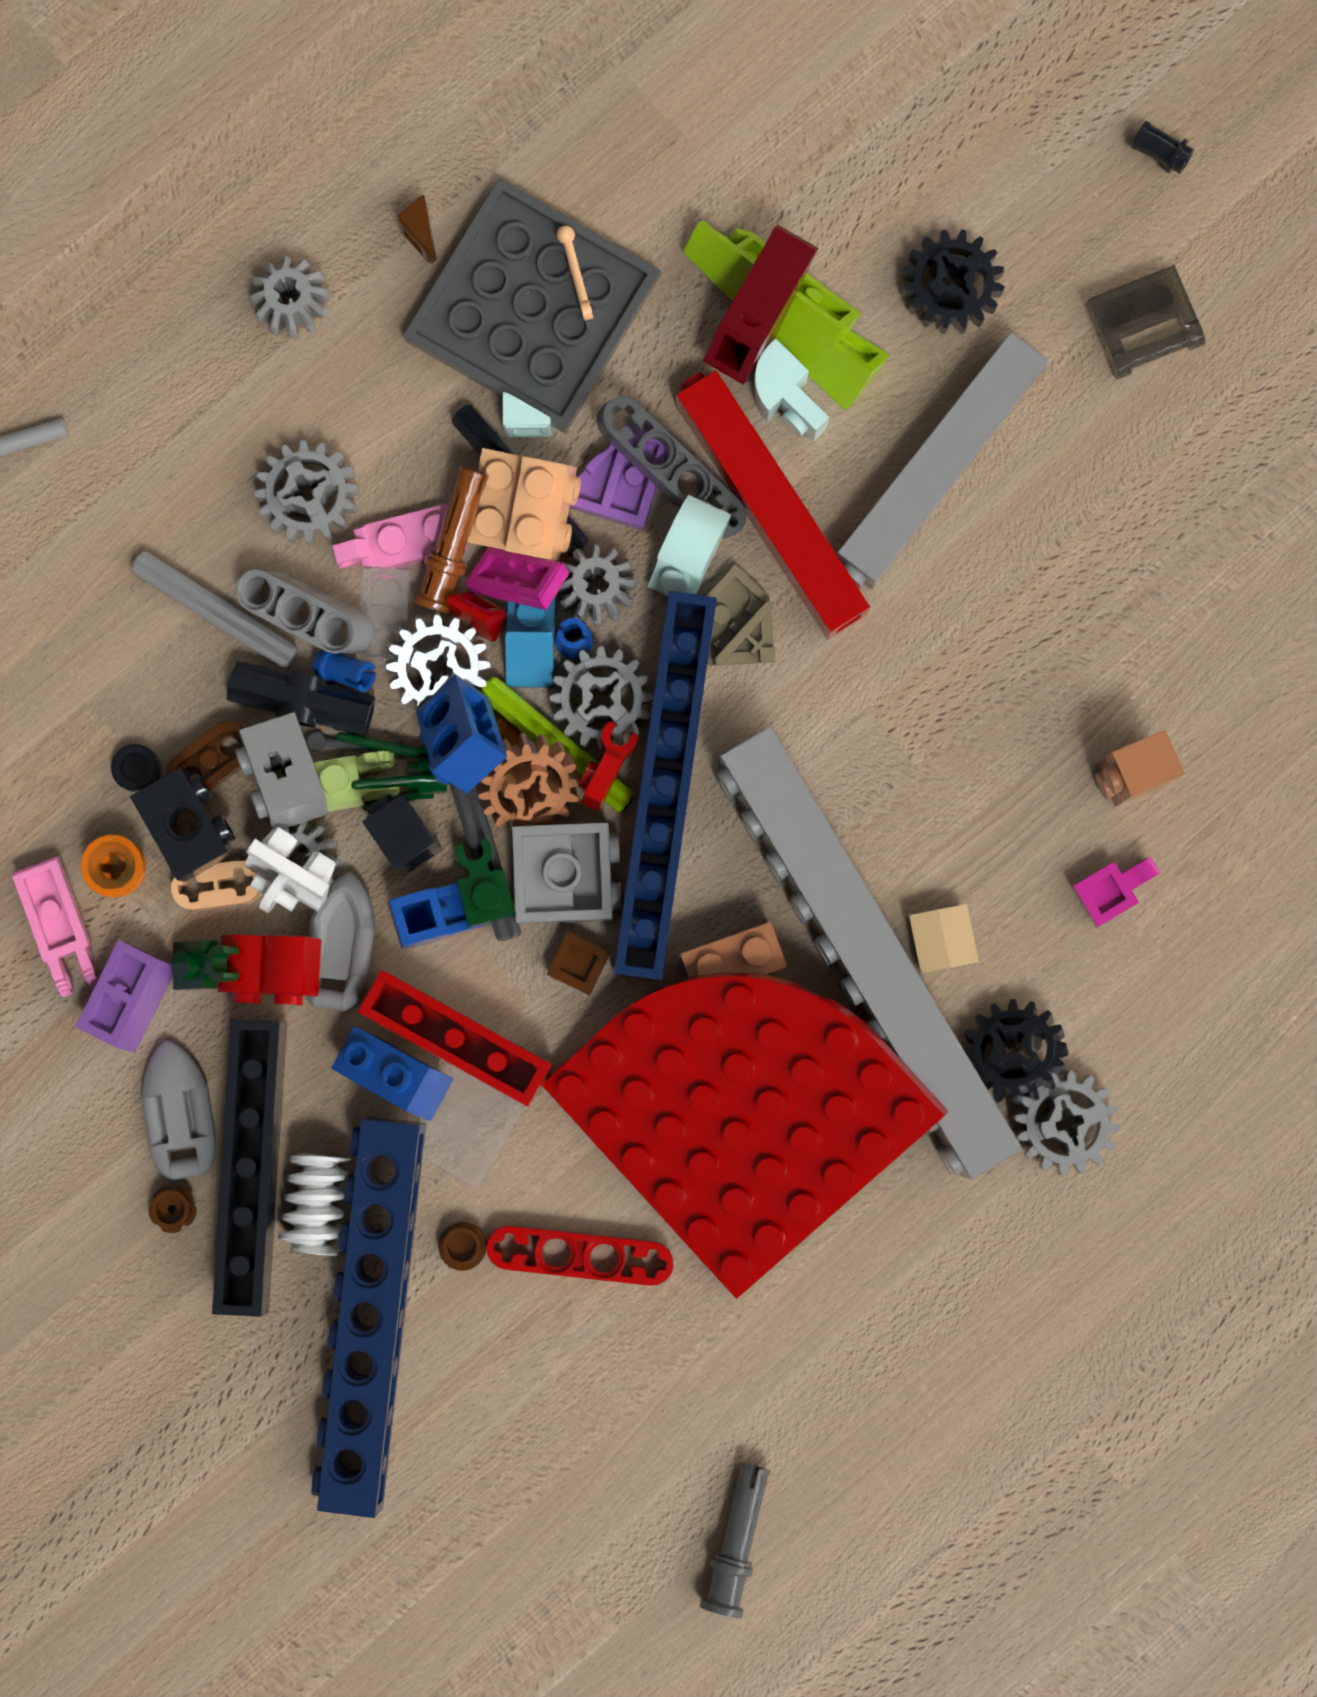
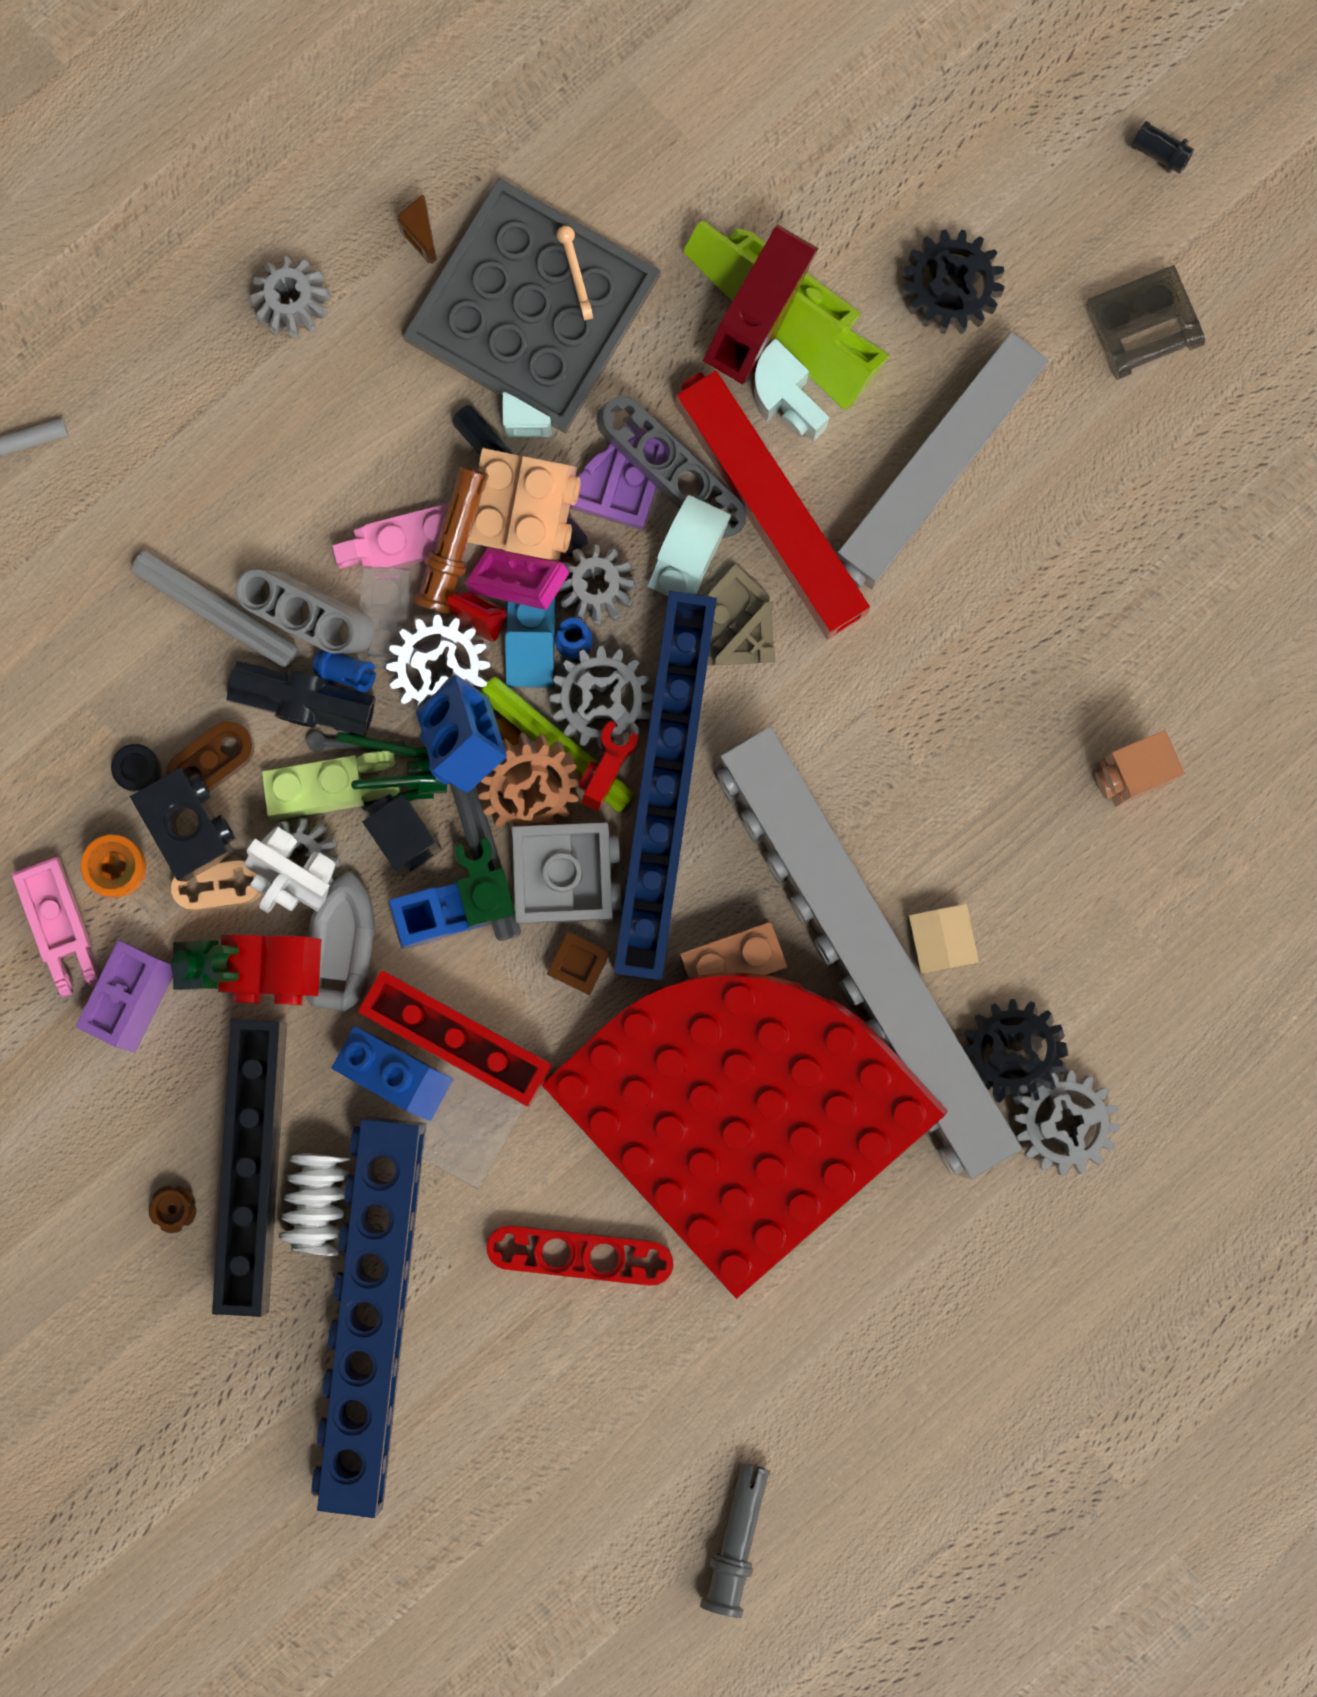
(177, 1112): light grey piece -> none
(274, 747): light grey brick -> none
(323, 486): light grey gear -> none
(462, 1246): reddish brown plate -> none
(1110, 891): dark pink plate -> none

